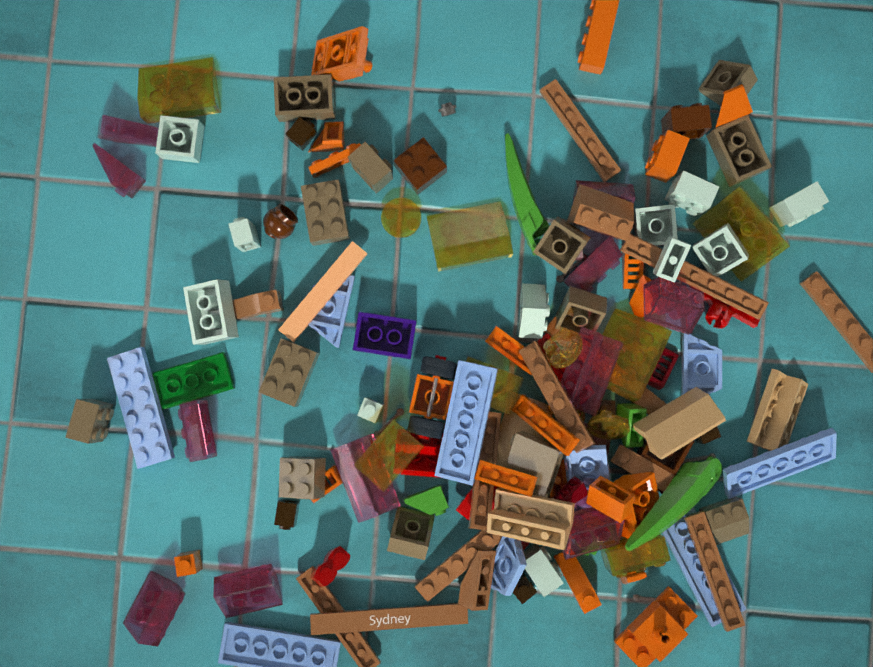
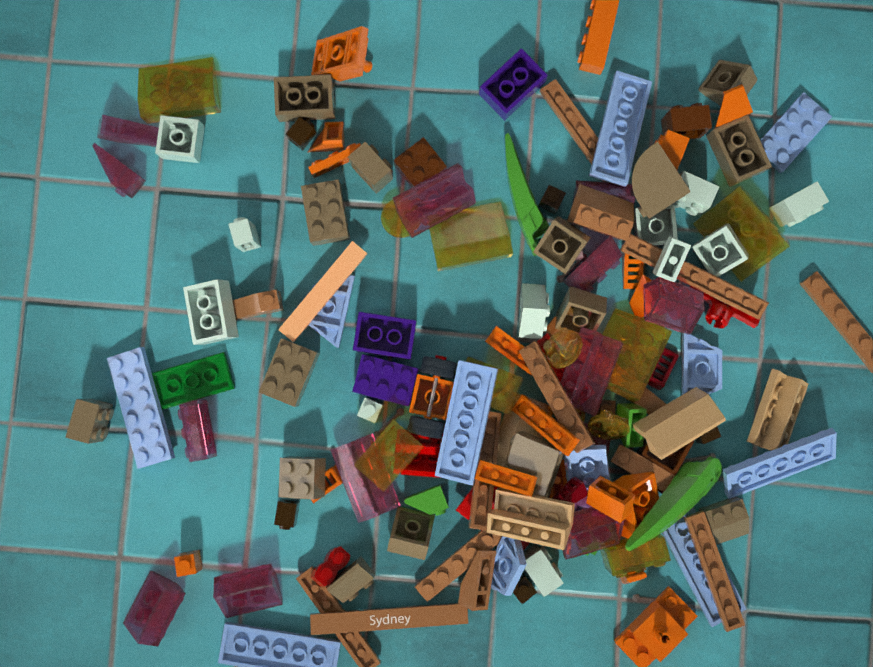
(279, 222): reddish brown piece -> none
(351, 580): none -> dark tan slope
(385, 380): none -> dark purple brick
(434, 200): none -> clear pink slope
(447, 109): dark grey plate -> none
(512, 84): none -> dark purple brick
(552, 199): none -> dark brown brick
(578, 583): orange slope -> none
(620, 128): none -> light blue plate
(656, 182): none -> dark tan brick
(793, 131): none -> light blue plate

